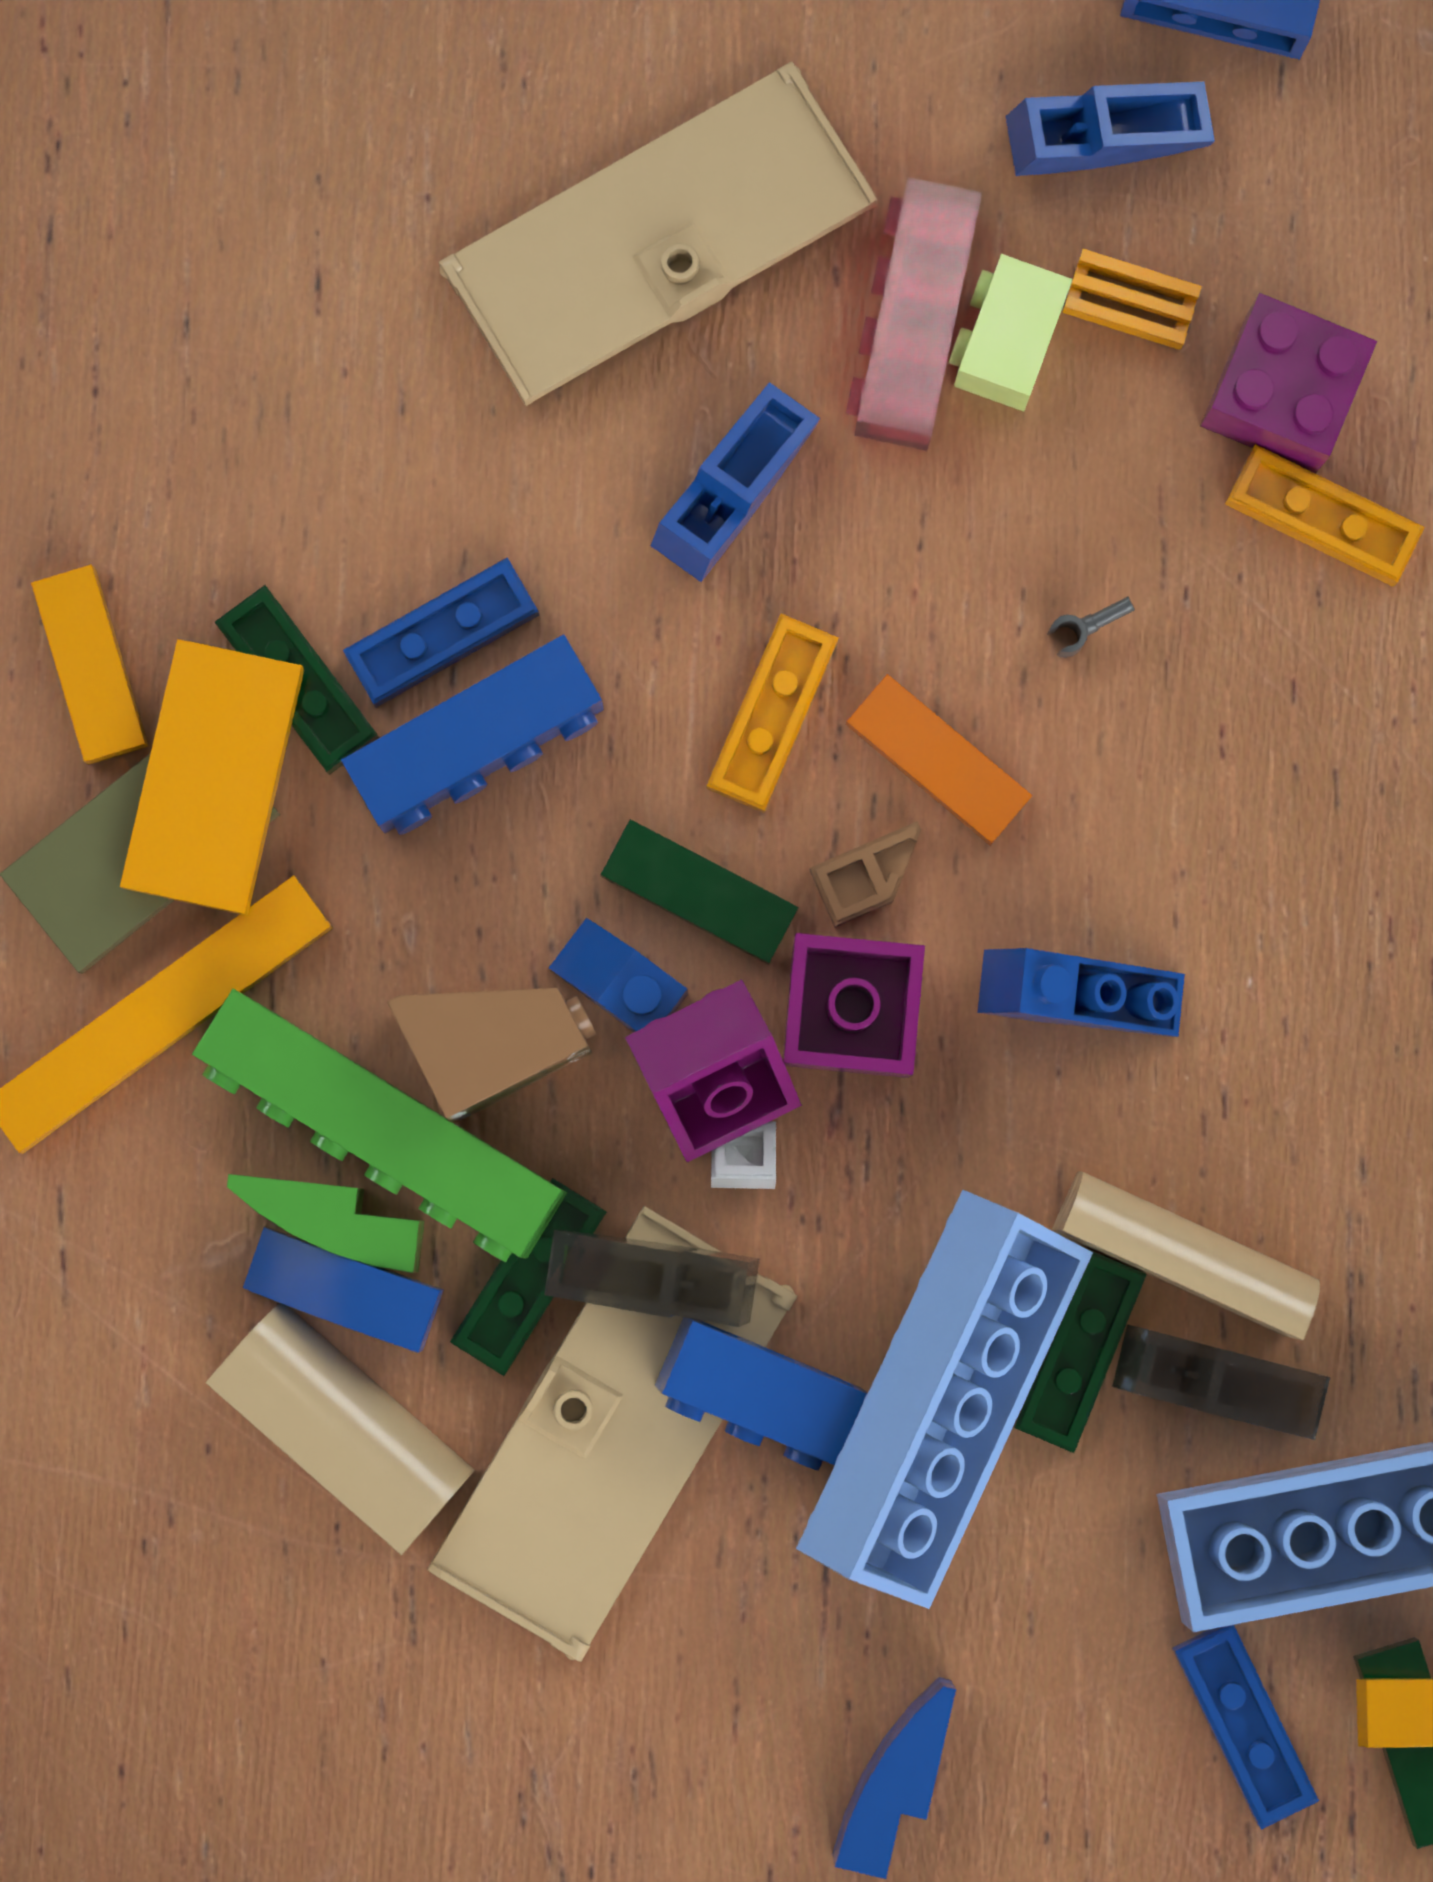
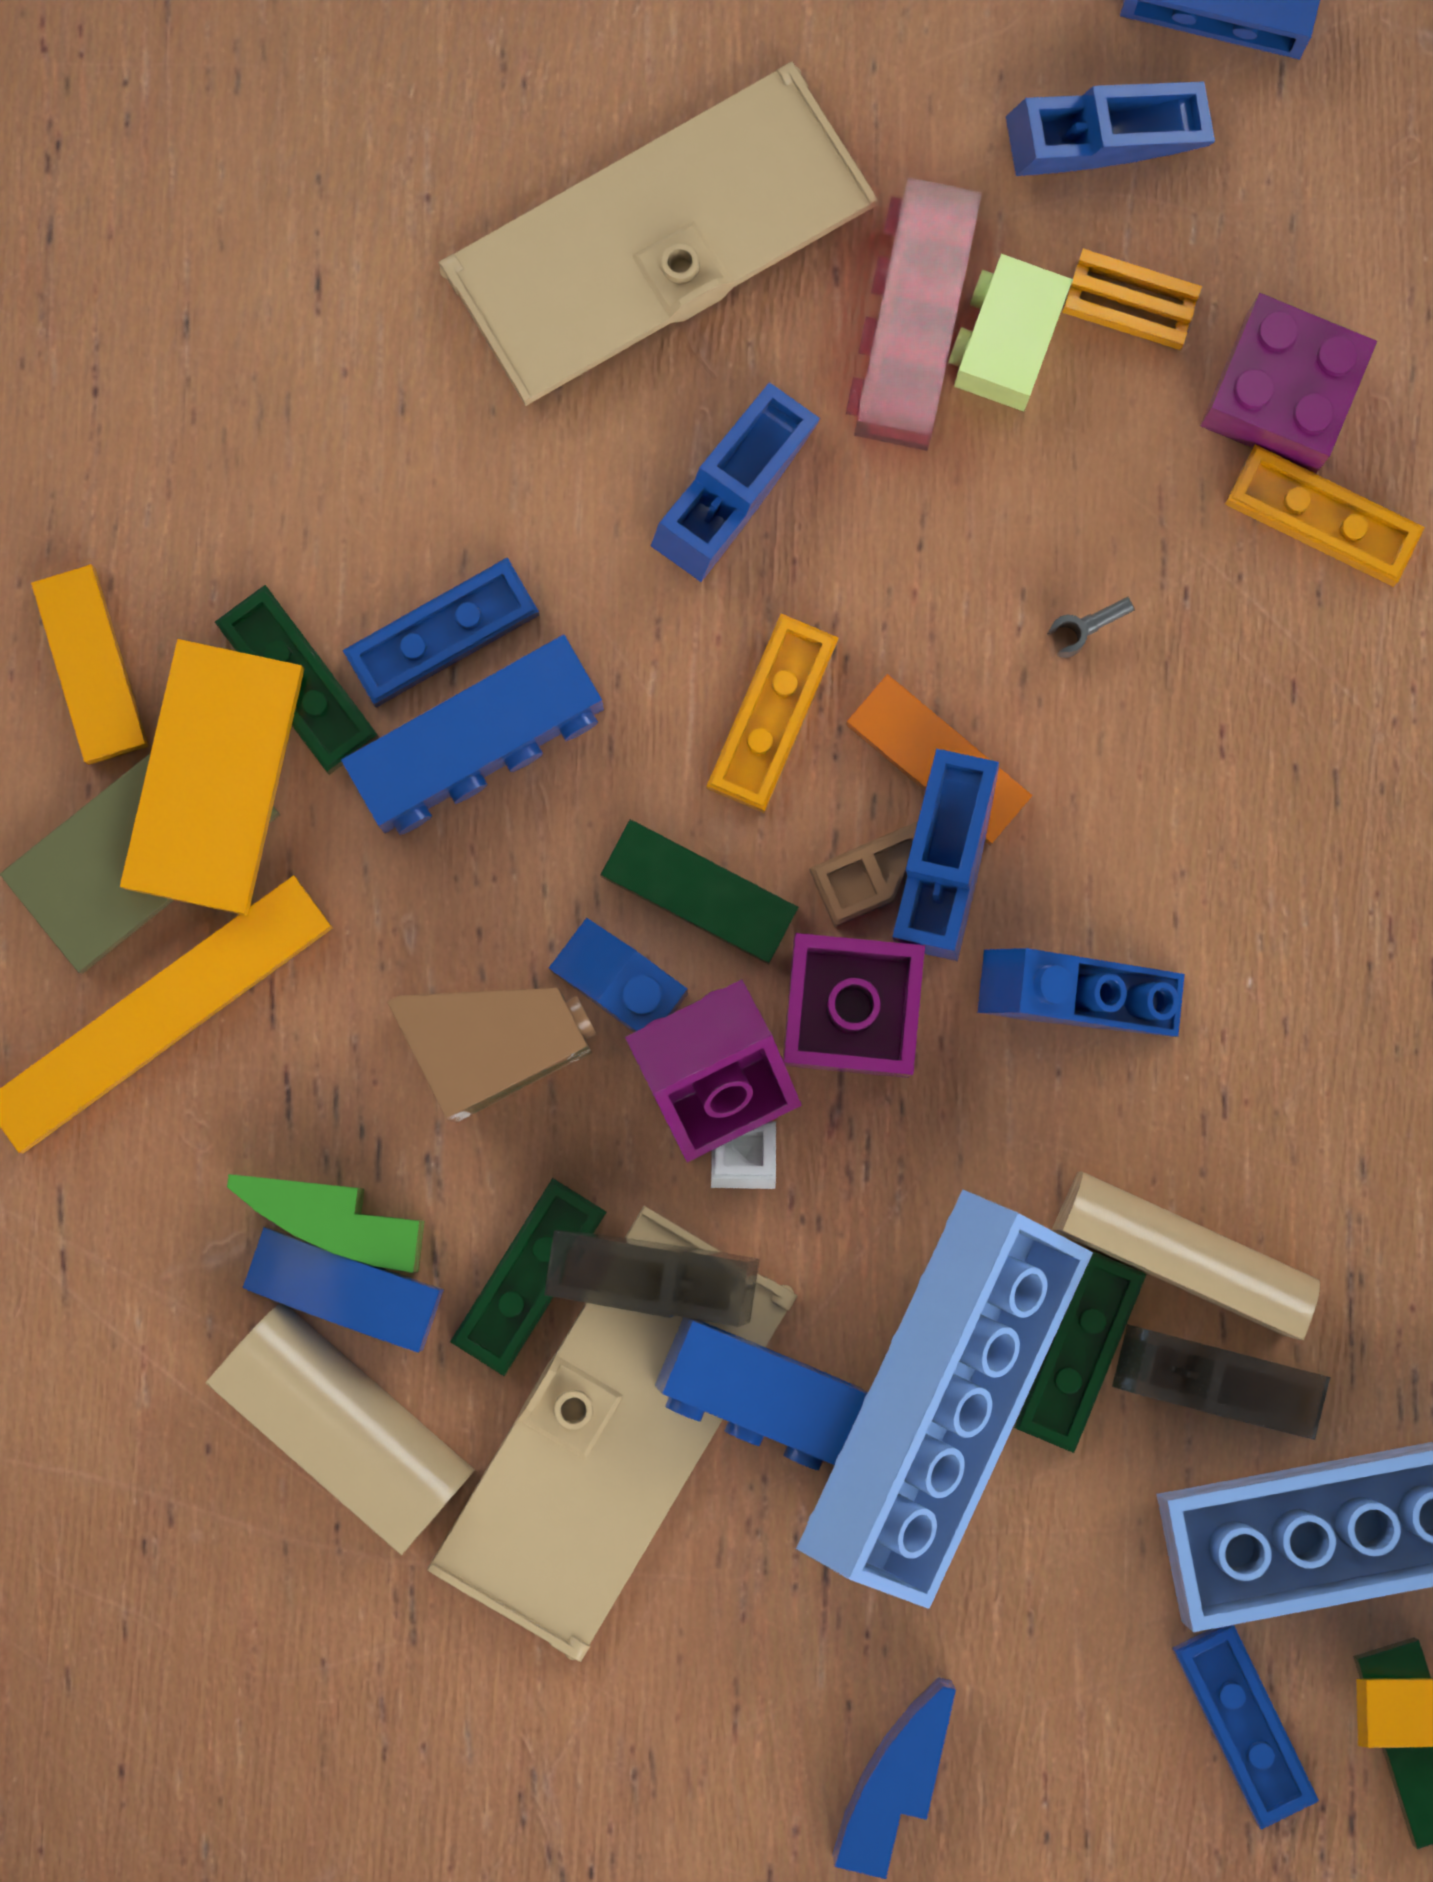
(378, 1124): bright green brick -> none
(946, 853): none -> blue slope

